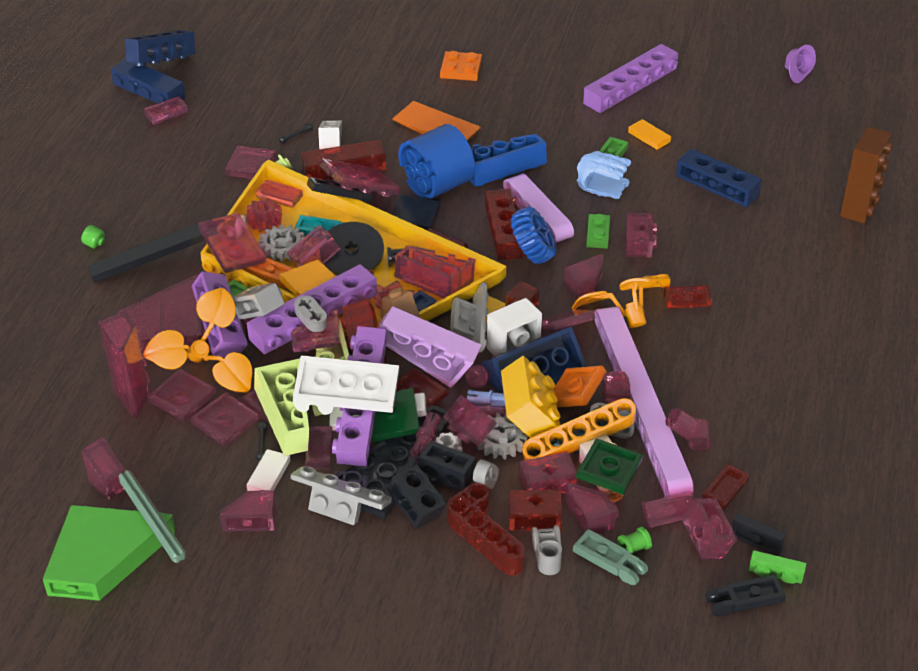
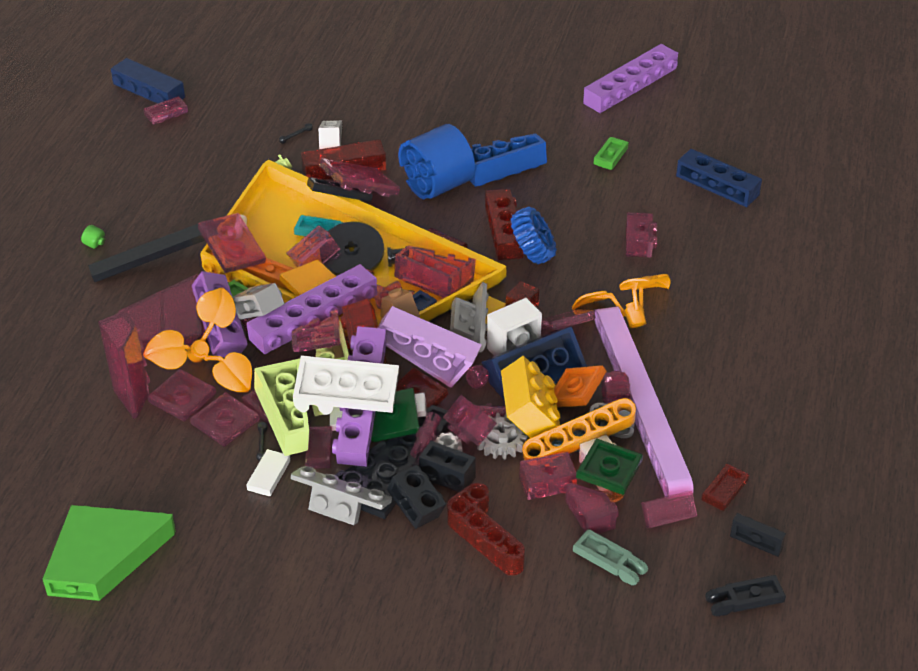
(103, 468): clear pink slope -> none
(152, 516): sand green axle -> none
(159, 47): dark blue brick -> none
(247, 161): clear pink tile -> none
(250, 512): clear pink slope -> none
(264, 214): clear pink gear -> none
(280, 241): light grey gear -> none
(281, 193): tile -> none
(314, 311): light grey beam -> none
(416, 211): black tile -> none
(424, 118): orange piece -> none
(461, 66): orange plate -> none
(483, 398): light blue axle -> none
(486, 473): light grey beam -> none
(530, 195): lavender beam -> none
(534, 509): clear red brick -> none
(547, 549): light grey piece -> none
(584, 276): clear pink slope -> none
(598, 231): bright green plate -> none
(603, 174): light blue piece -> none
(635, 541): bright green bush -> none
(649, 134): light orange tile -> none
(687, 296): clear red plate -> none
(694, 430): clear pink piece -> none
(709, 528): clear pink brick -> none
(785, 569): bright green plate -> none
(800, 62): medium lavender piece -> none
(866, 174): reddish brown brick -> none

